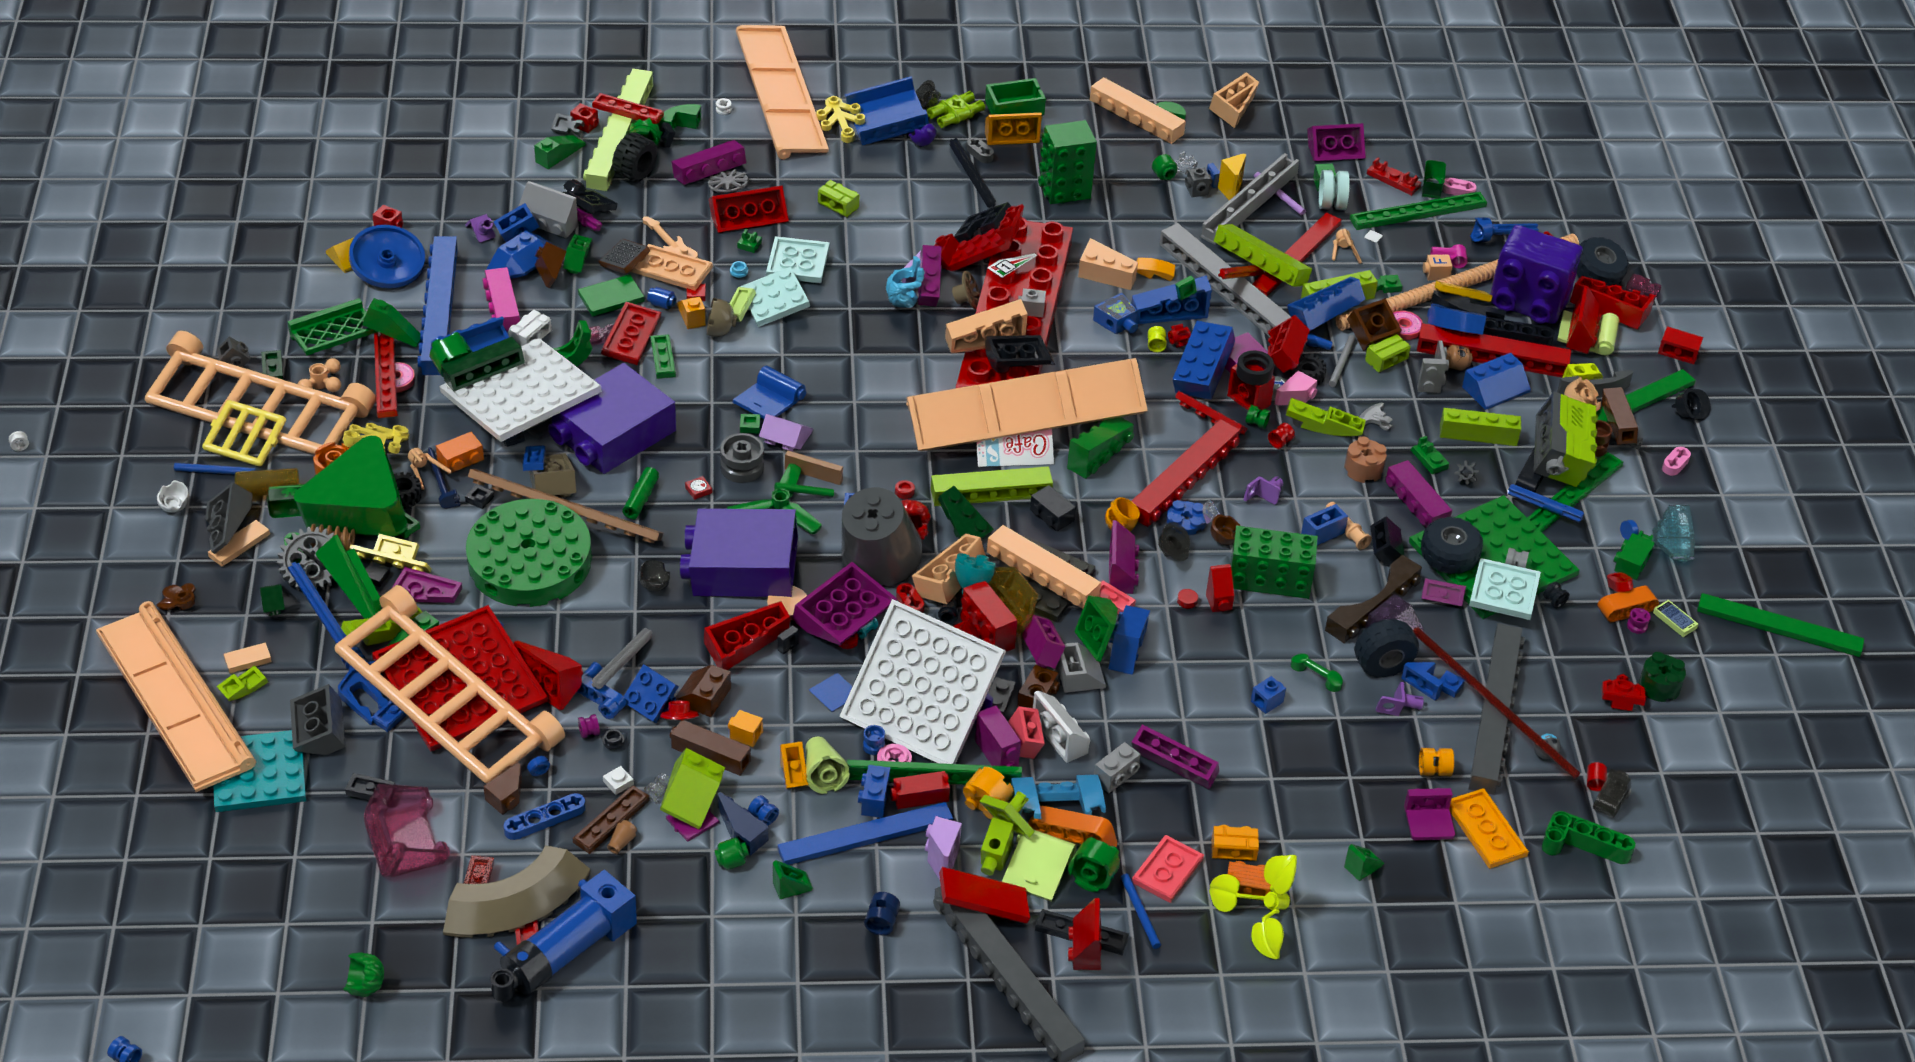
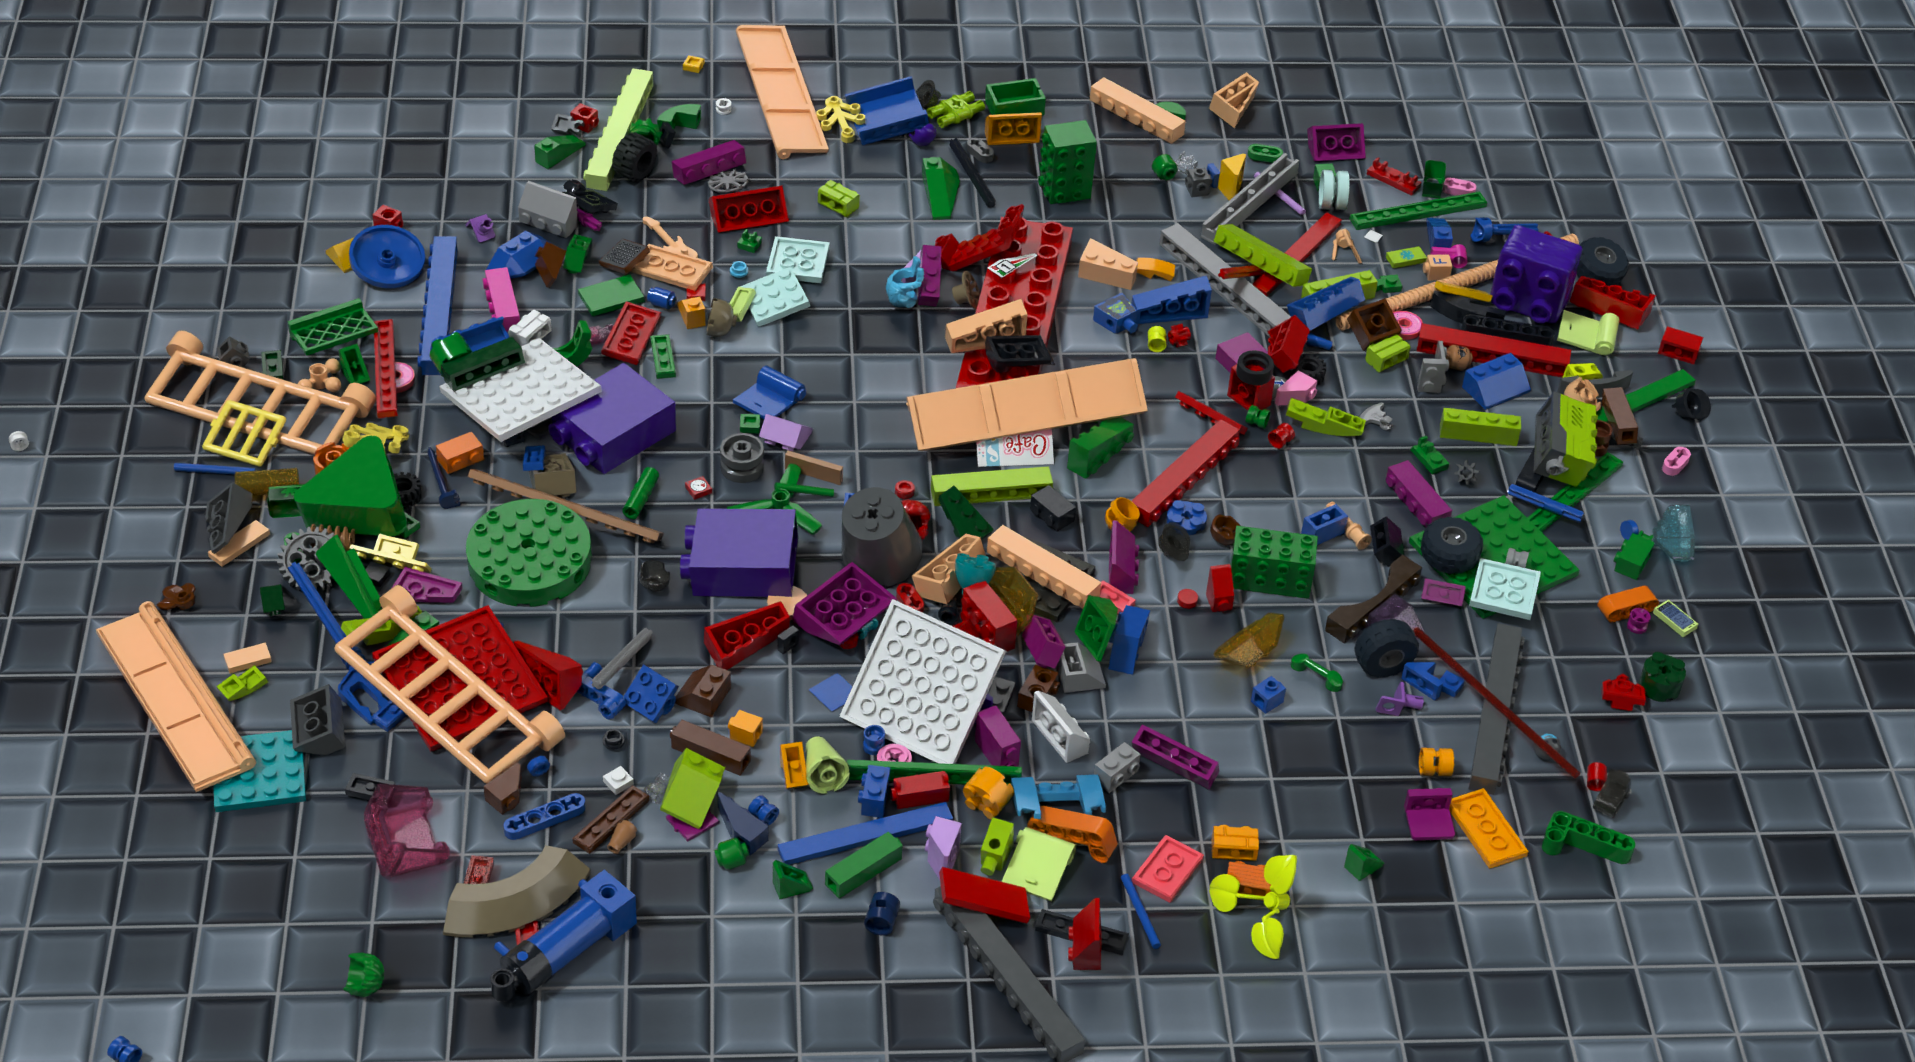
(173, 497): white hair -> none
(353, 364): none -> green slope
(388, 321): green slope -> none
(419, 459): light nougat plant -> none
(479, 496): black tile -> none
(516, 222): blue brick -> none
(588, 726): magenta wheel -> none
(627, 108): red tile -> none
(679, 710): red piece -> none
(693, 64): none -> yellow tile
(863, 864): none -> green brick
(941, 186): none -> green wedge
(984, 220): black plate -> none
(1009, 812): lime tile -> none
(1028, 728): coral brick -> none
(1033, 302): light grey brick -> none
(1094, 864): green brick -> none
(1186, 287): green tile -> none
(1204, 359): blue brick -> none
(1209, 511): clear tile -> none
(1252, 641): none -> clear yellow wedge
(1264, 152): none -> green plate
(1265, 489): medium lavender bracket -> none
(1342, 360): light grey bar -> none
(1365, 460): nougat brick -> none
(1406, 257): none -> lime tile
(1439, 233): none -> blue slope
(1456, 319): blue arch -> none
(1556, 594): black wheel -> none
(1583, 322): red slope -> none
(1620, 582): red beam -> none
(1643, 284): clear pink plate -> none
(1781, 625): green tile -> none

